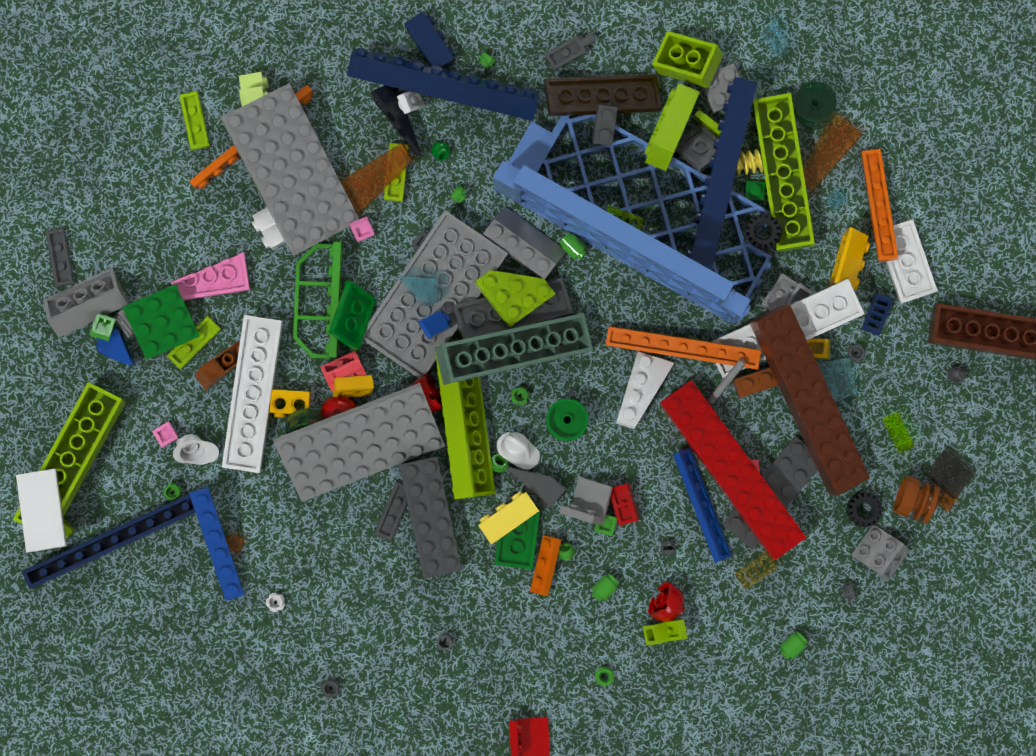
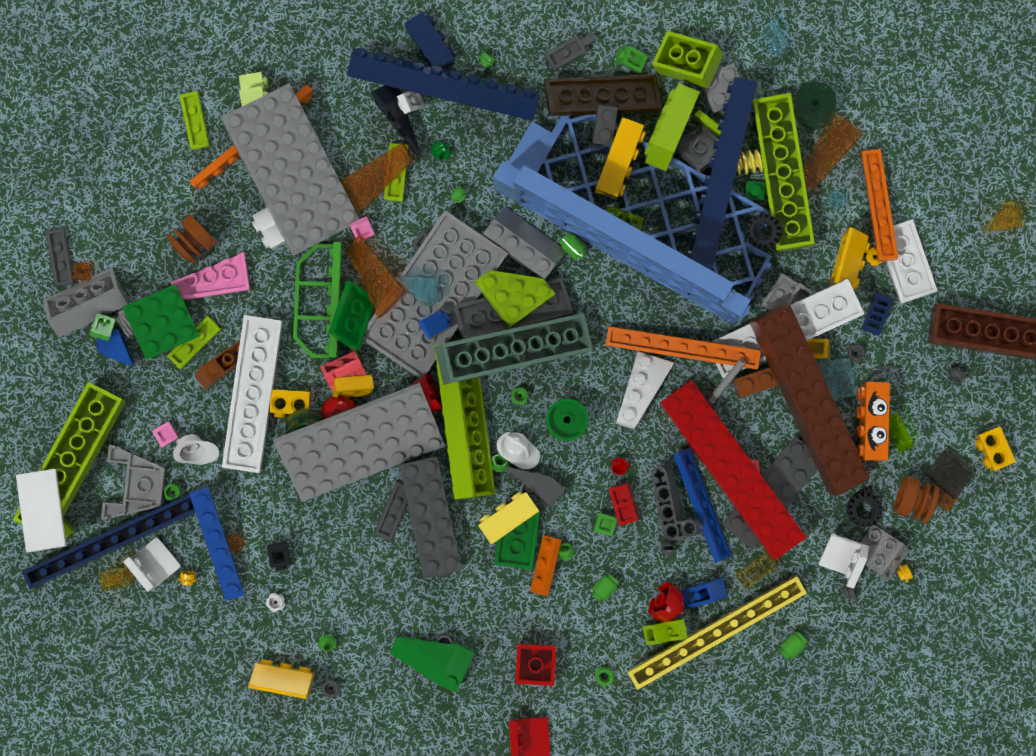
(82, 267): none -> clear orange plate
(116, 579): none -> clear yellow slope
(142, 485): none -> light grey wing
(152, 564): none -> white bracket
(187, 577): none -> yellow plate
(191, 239): none -> dark orange wheel
(273, 550): none -> black brick
(282, 679): none -> yellow slope
(327, 642): none -> bright green plate
(380, 283): none -> clear orange wing
(437, 661): none -> green wedge
(535, 664): none -> red brick
(589, 501): light grey bracket -> none
(619, 159): none -> yellow brick
(619, 466): none -> red plate
(631, 58): none -> bright green bracket
(673, 502): none -> dark grey beam
(704, 593): none -> blue slope
(716, 632): none -> light yellow brick
(845, 557): none -> white bracket
(869, 257): none -> yellow plate
(873, 421): none -> orange brick
(904, 573): none -> yellow plate
(999, 446): none -> yellow brick
(1005, 218): none -> clear yellow slope

